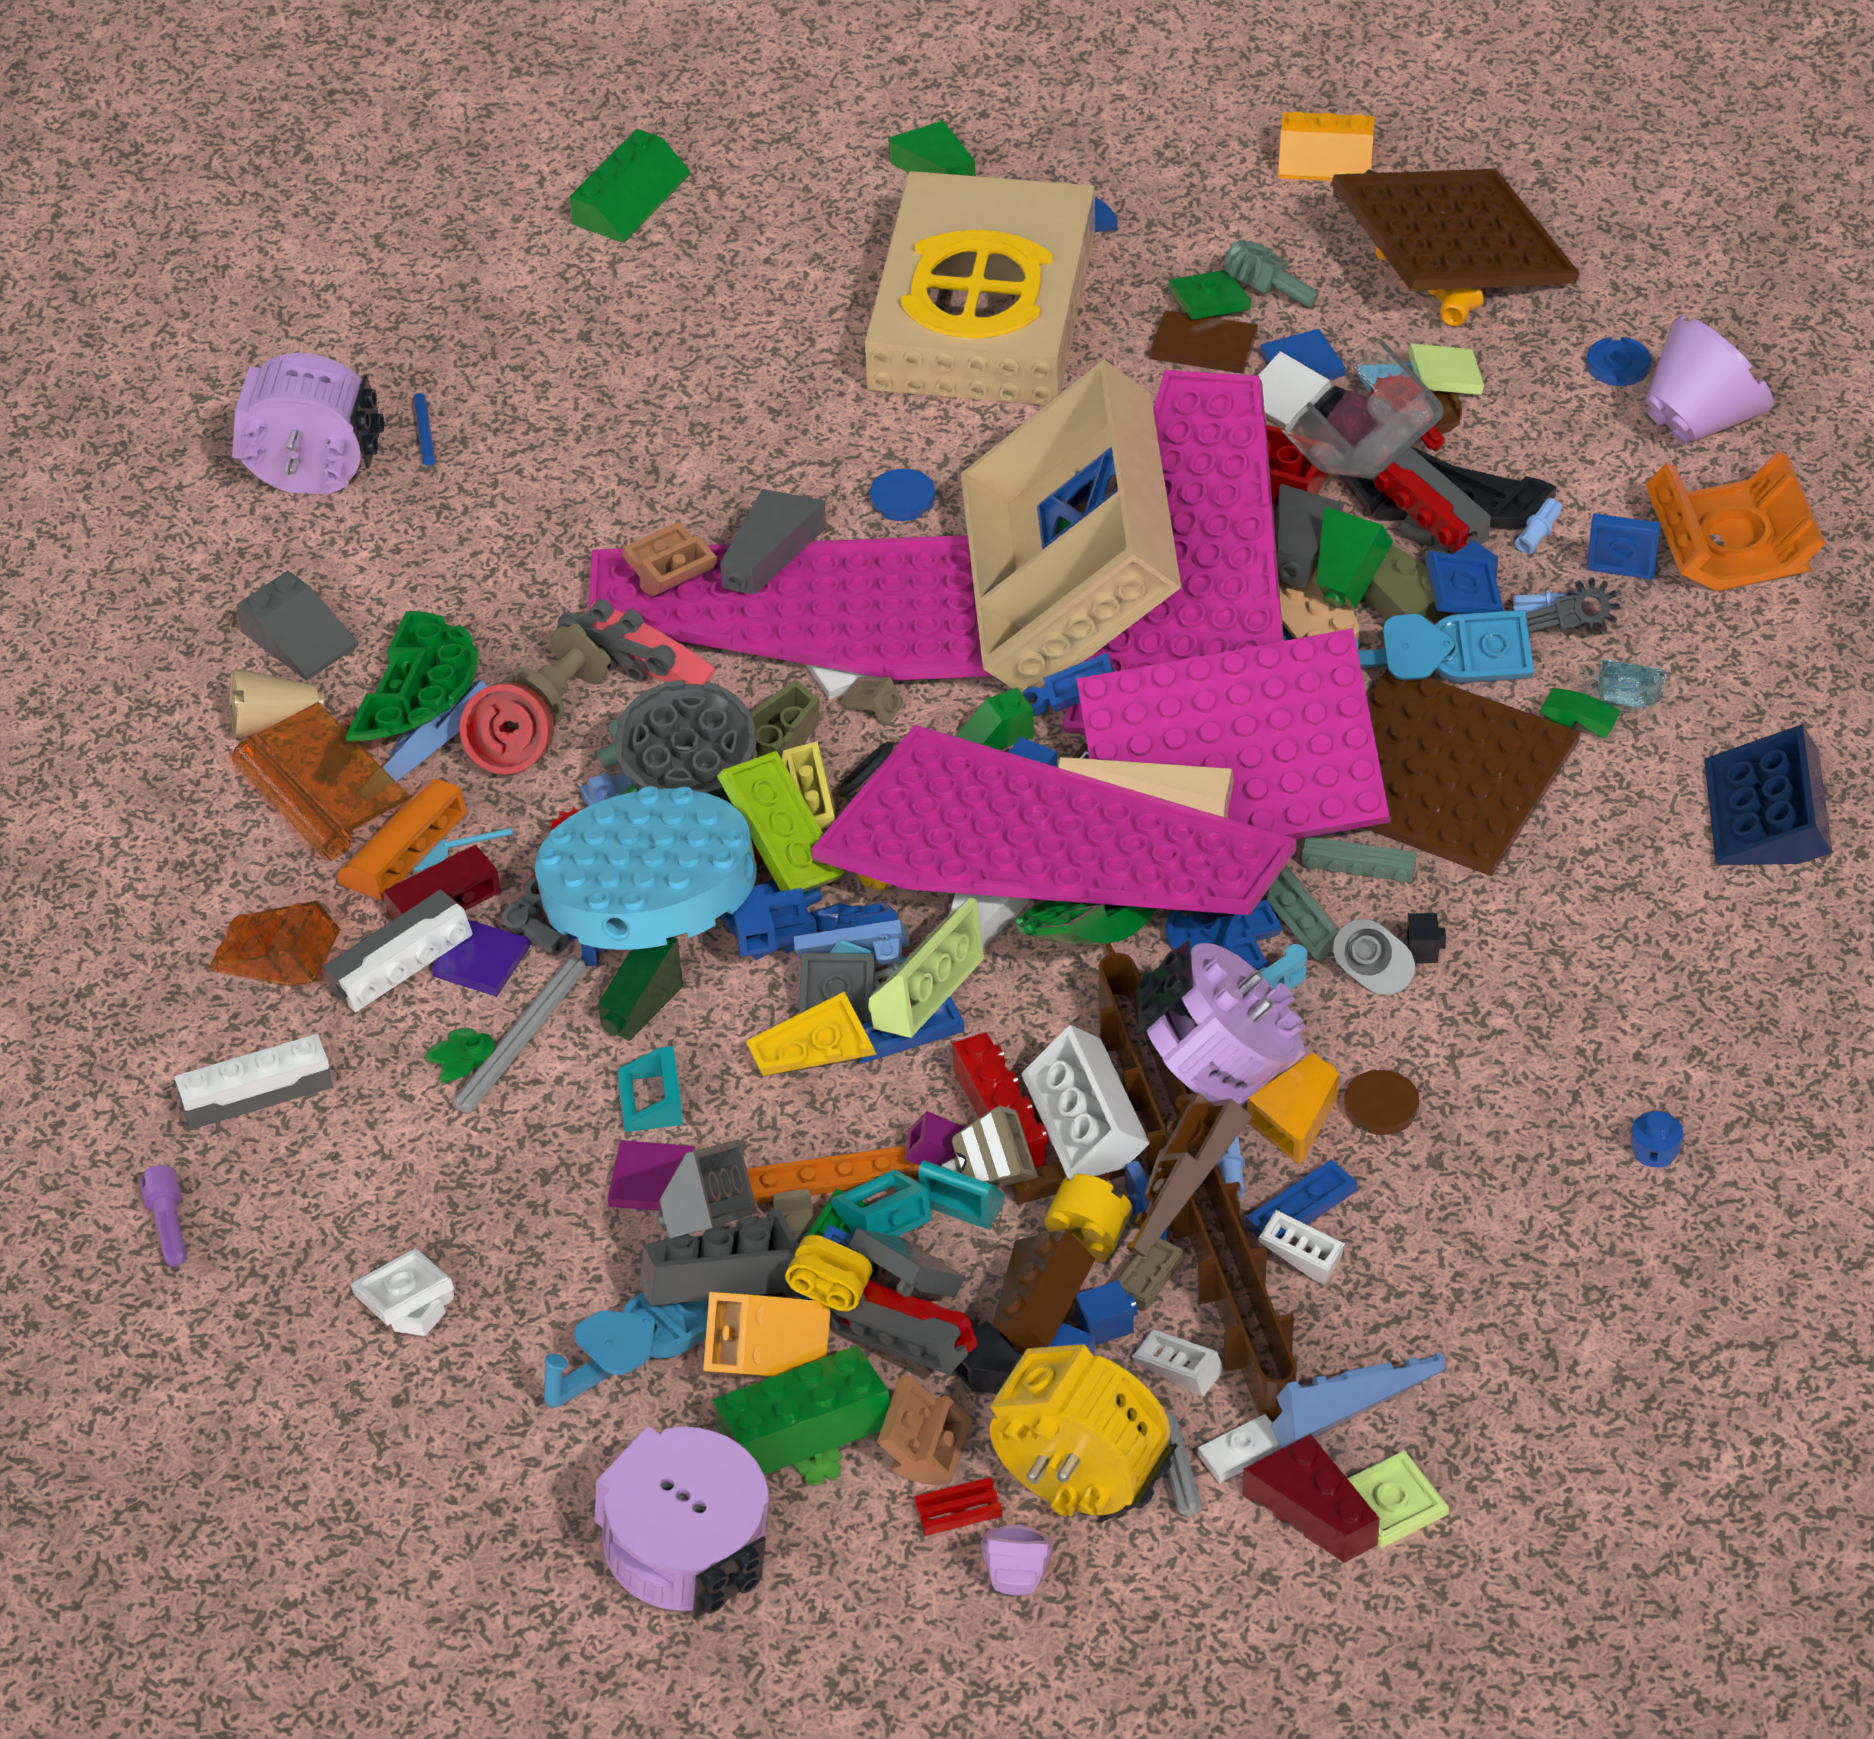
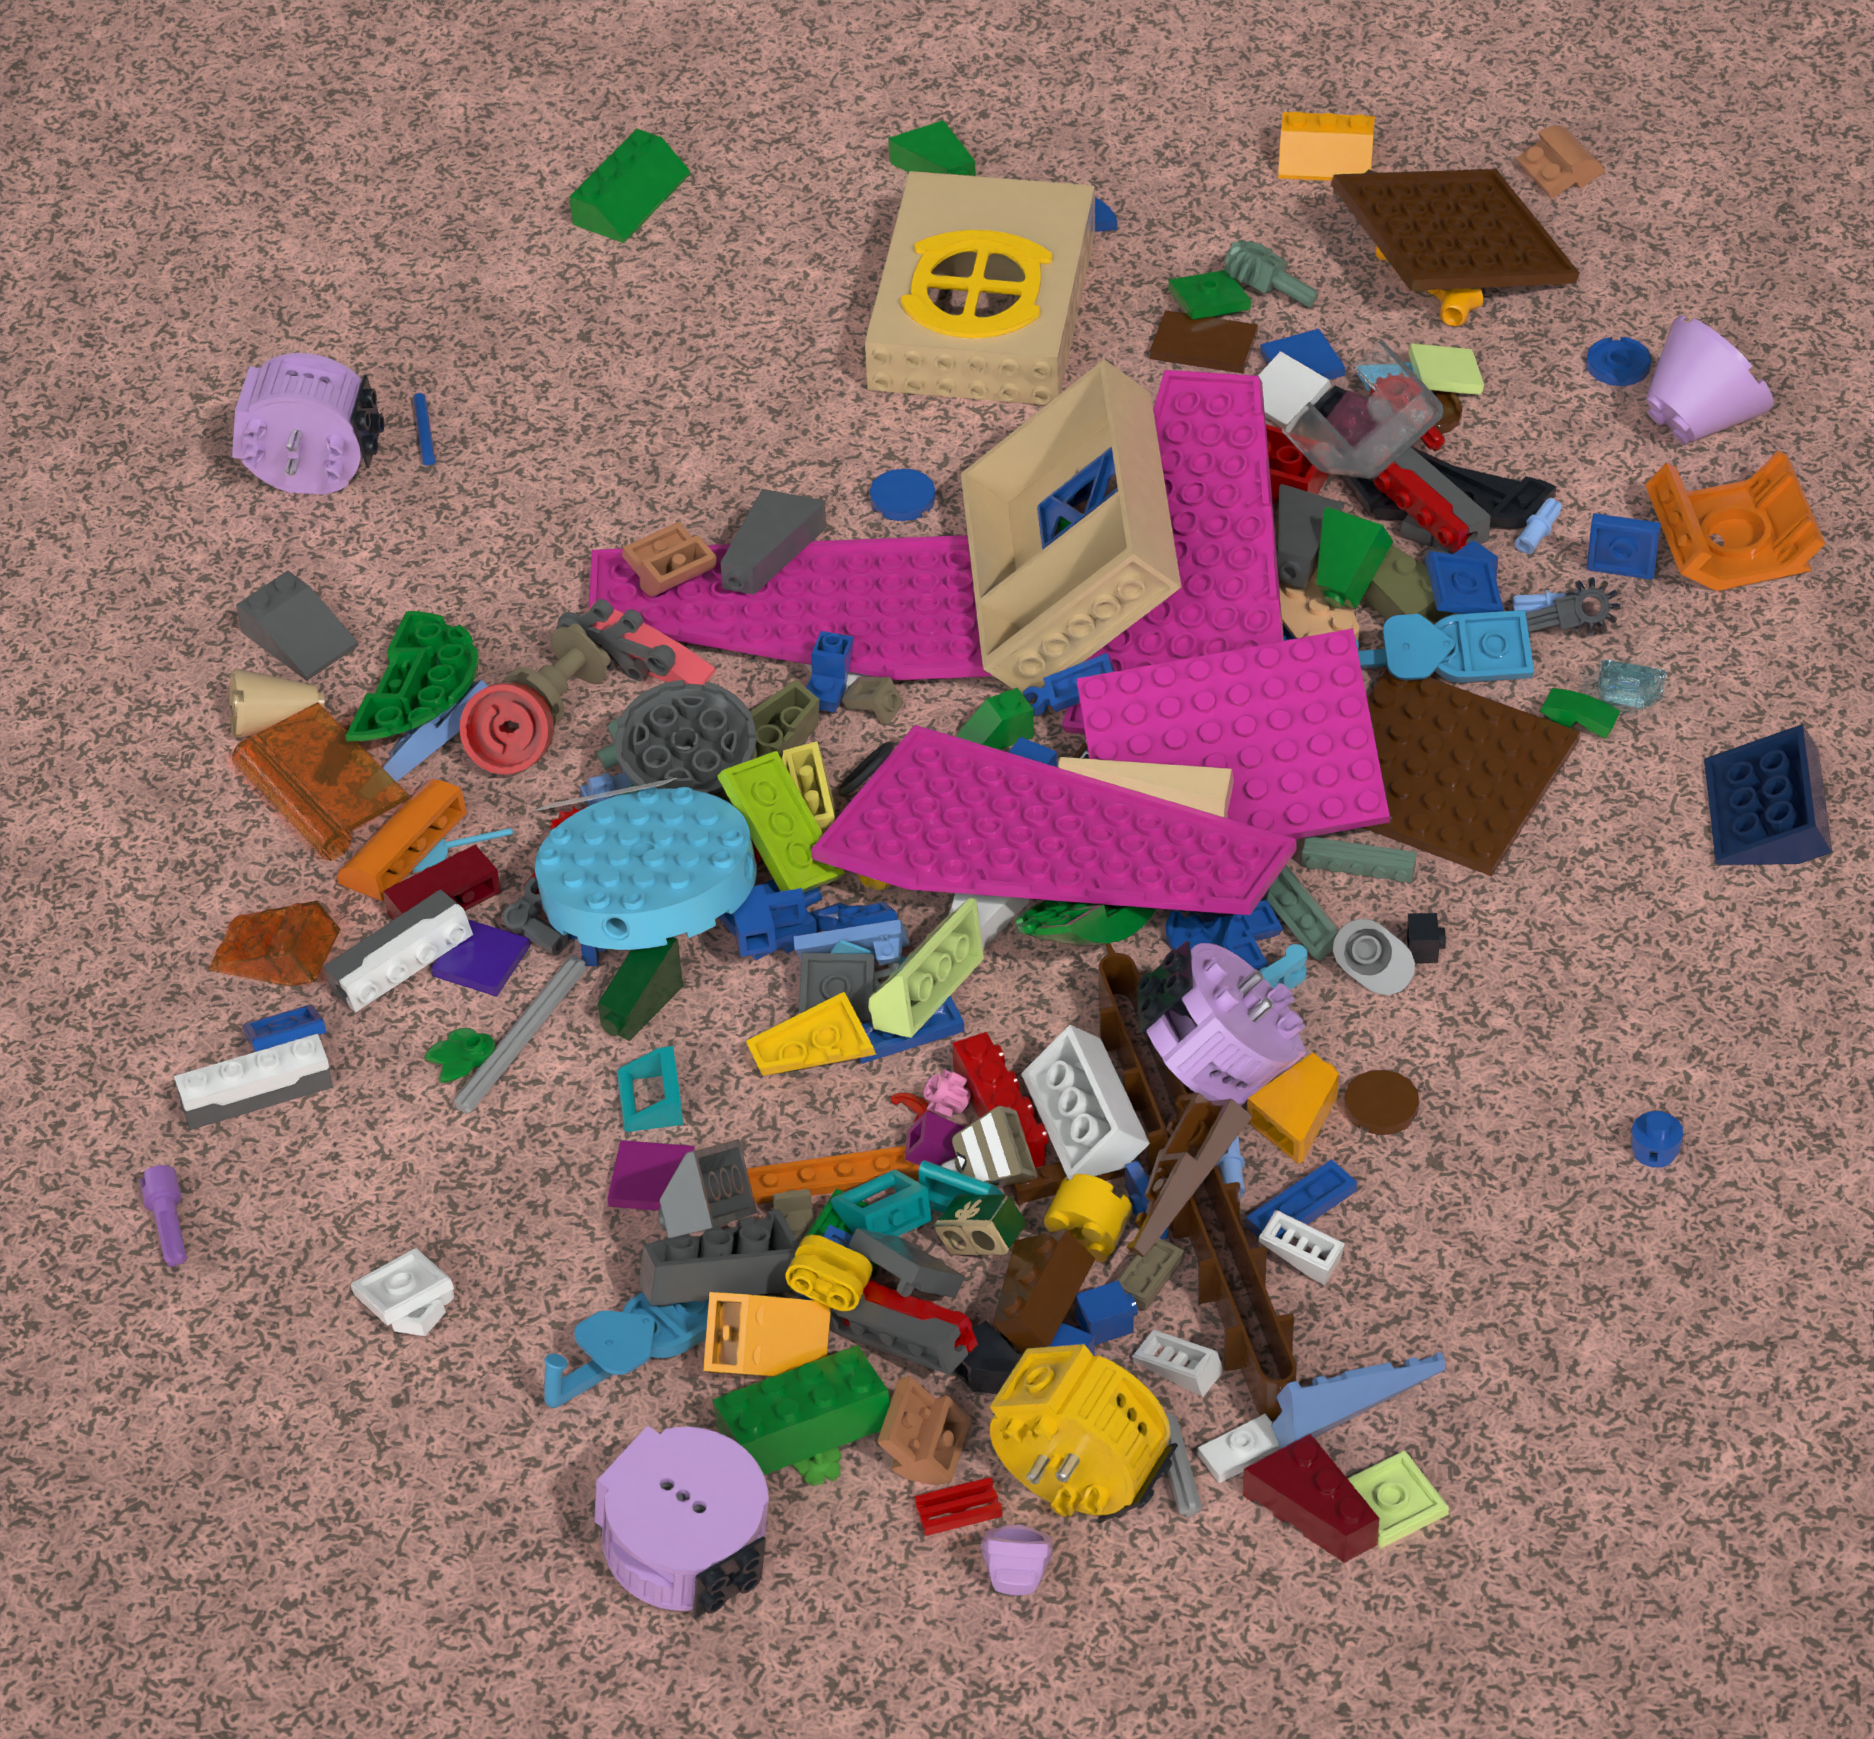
(284, 1028): none -> blue tile
(644, 786): none -> white sticker
(830, 668): none -> blue slope
(913, 1102): none -> red piece
(947, 1094): none -> bright pink gear
(974, 1213): none -> piece
(1559, 161): none -> nougat brick

